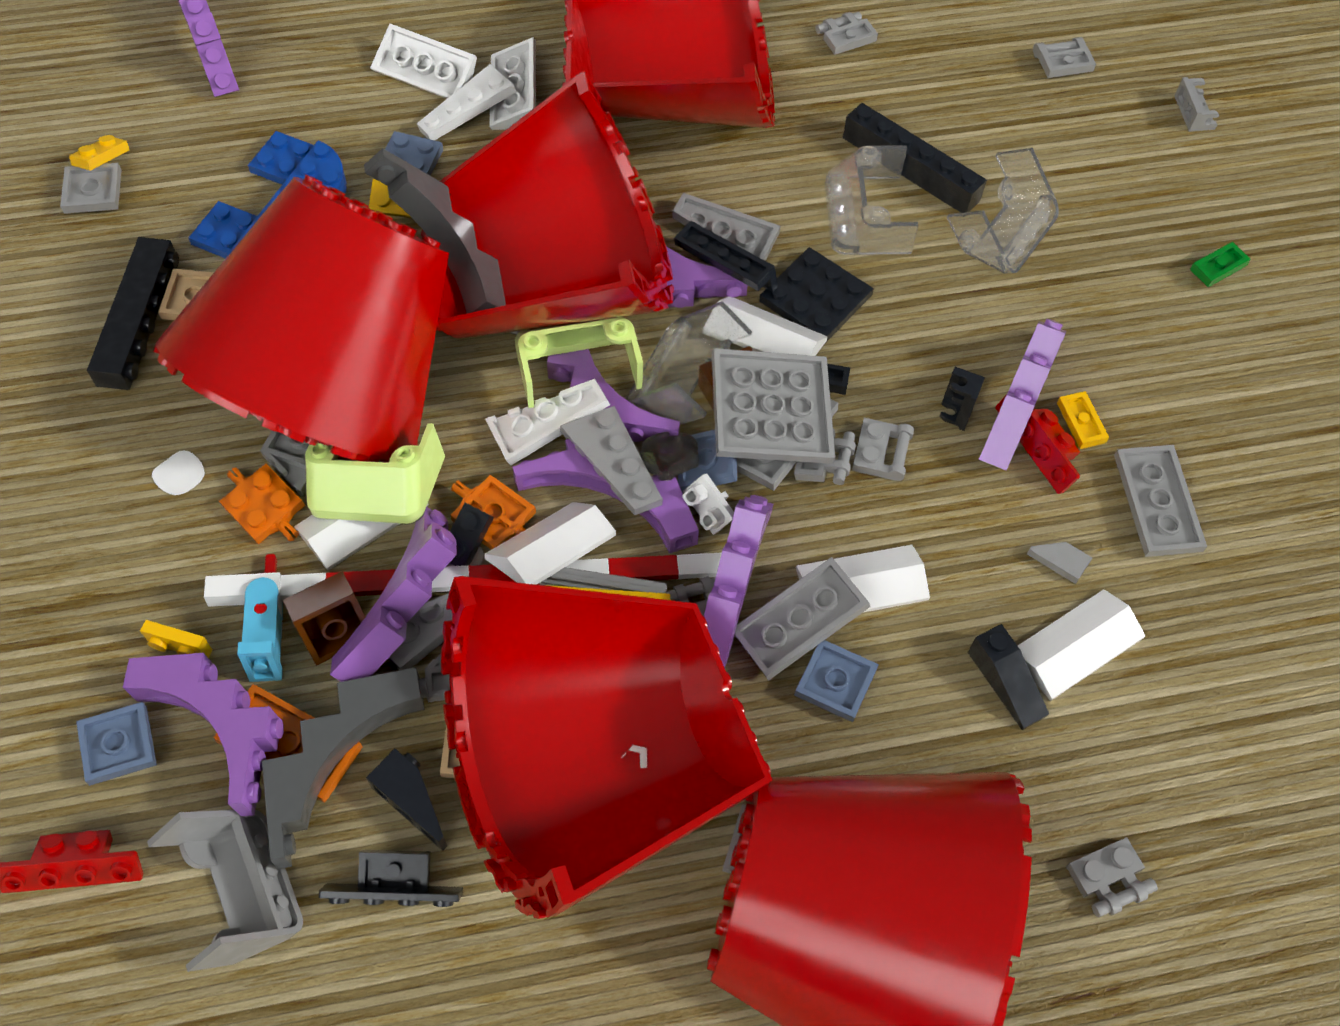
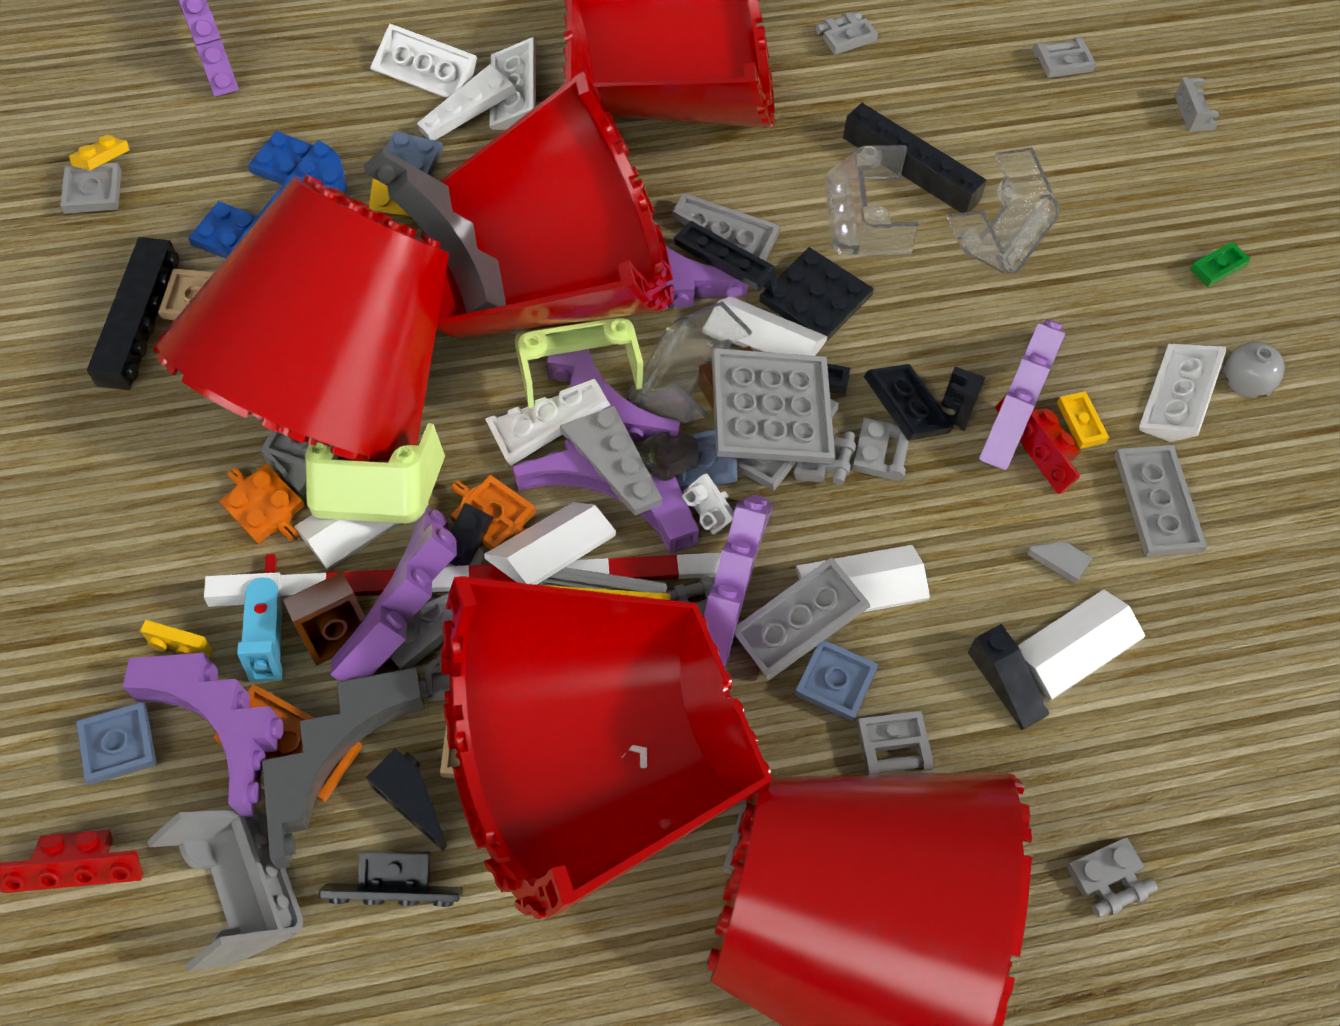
(179, 473): white sticker -> none
(894, 733): none -> light grey plate
(908, 401): none -> black tile
(1182, 391): none -> white slope
(1254, 369): none -> light grey cylinder

